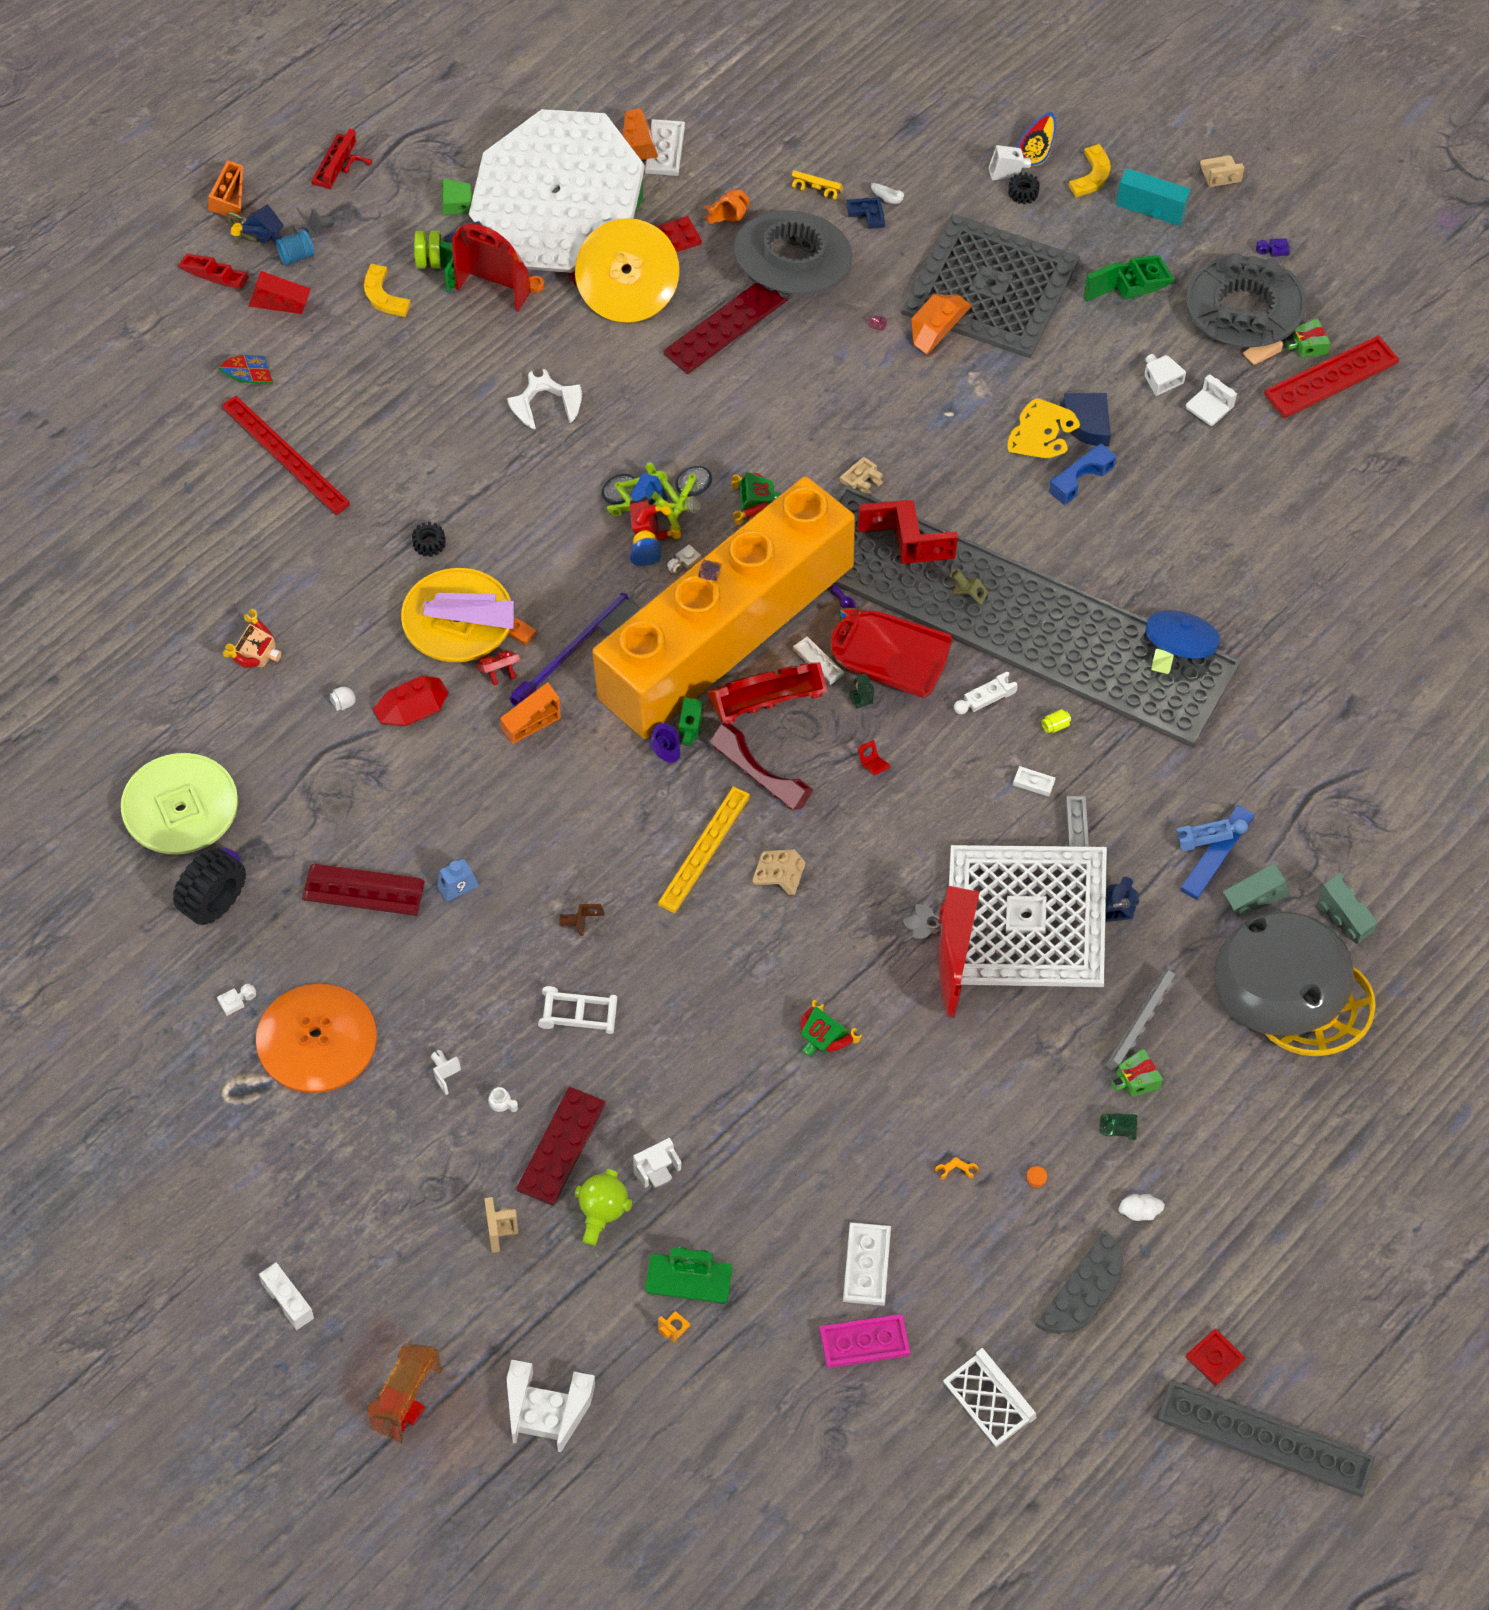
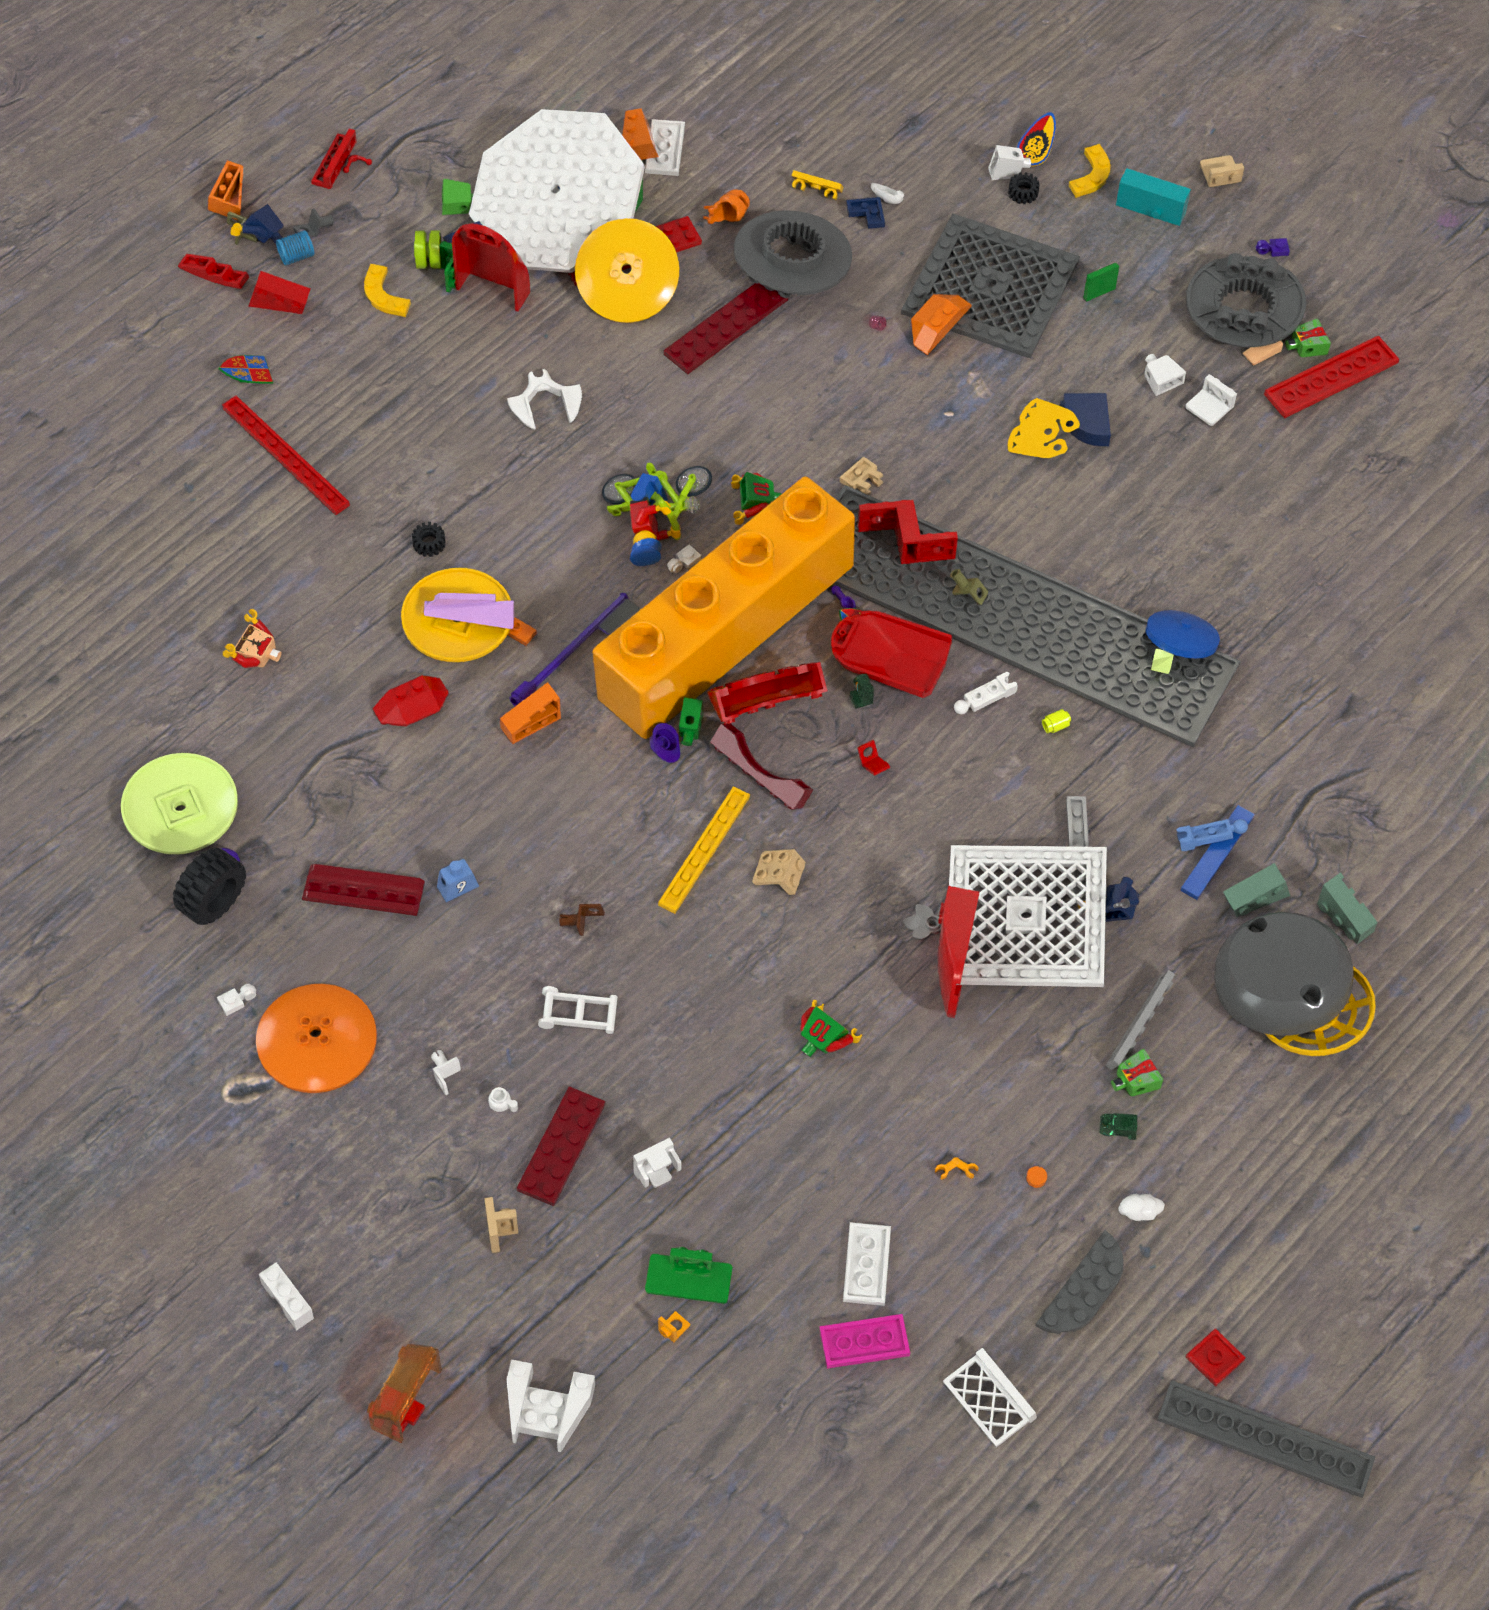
(342, 698): white piece -> none
(504, 658): red plate -> none
(536, 284): orange tile -> none
(602, 1201): lime piece -> none
(710, 570): slope -> none
(812, 653): white plate -> none
(1034, 781): white plate -> none
(1097, 461): blue arch -> none
(1142, 276): green slope -> none

